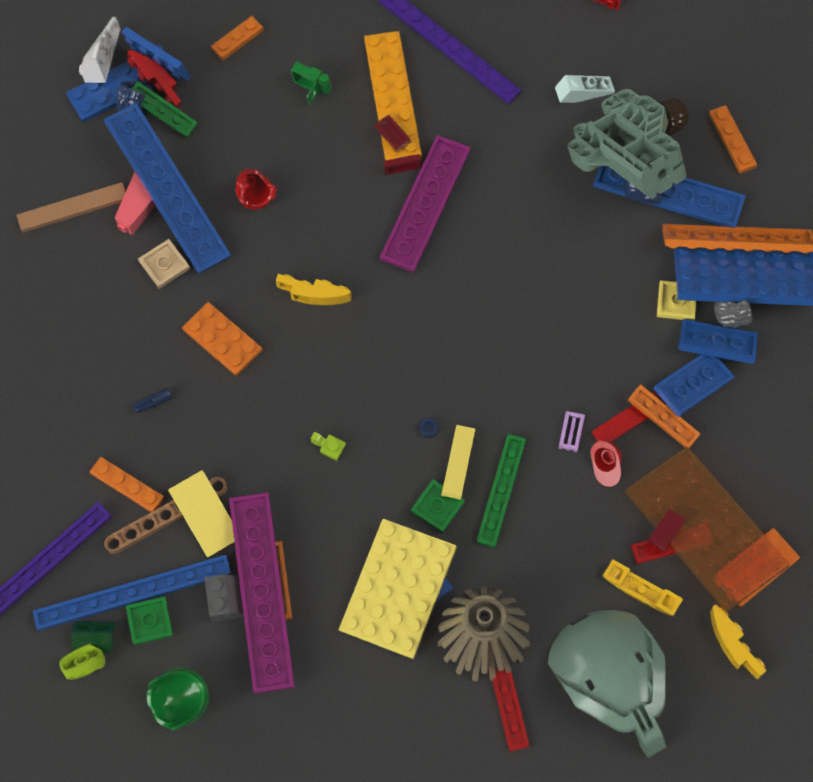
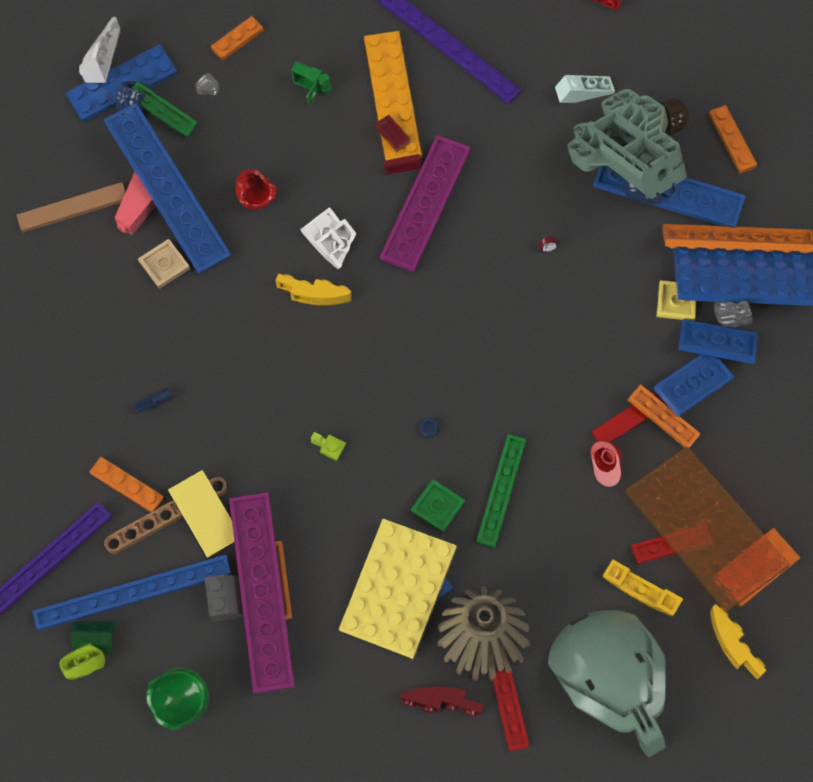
(149, 621): green plate -> none
(152, 72): red slope -> none
(165, 60): blue plate -> none
(207, 84): none -> clear tile
(222, 339): orange plate -> none
(330, 236): none -> white slope
(434, 697): none -> dark red slope
(458, 462): light yellow tile -> none
(548, 244): none -> tile
(568, 446): lavender tile -> none
(666, 530): dark red tile -> none

